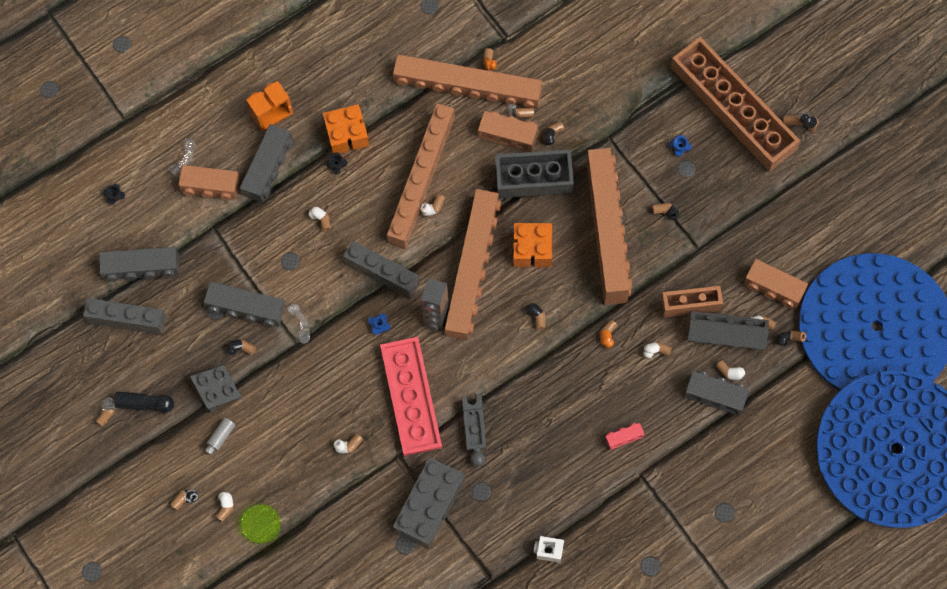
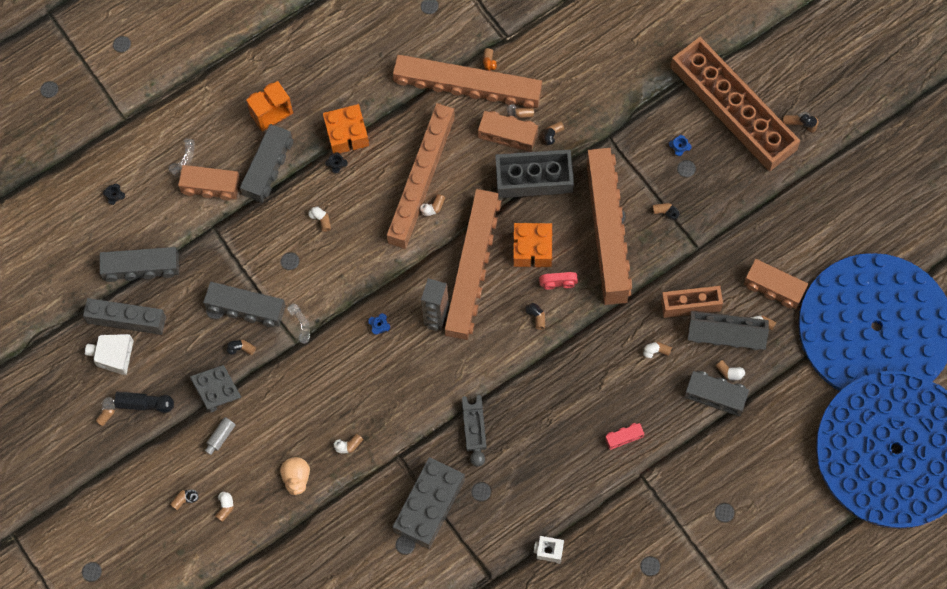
(112, 352): none -> white torso
(261, 524): clear neon green tile -> none
(295, 475): none -> light nougat hair
(381, 269): dark grey brick -> none
(411, 396): coral plate -> none
(553, 280): none -> coral plate
(605, 334): orange arm -> none
(791, 335): arm -> none

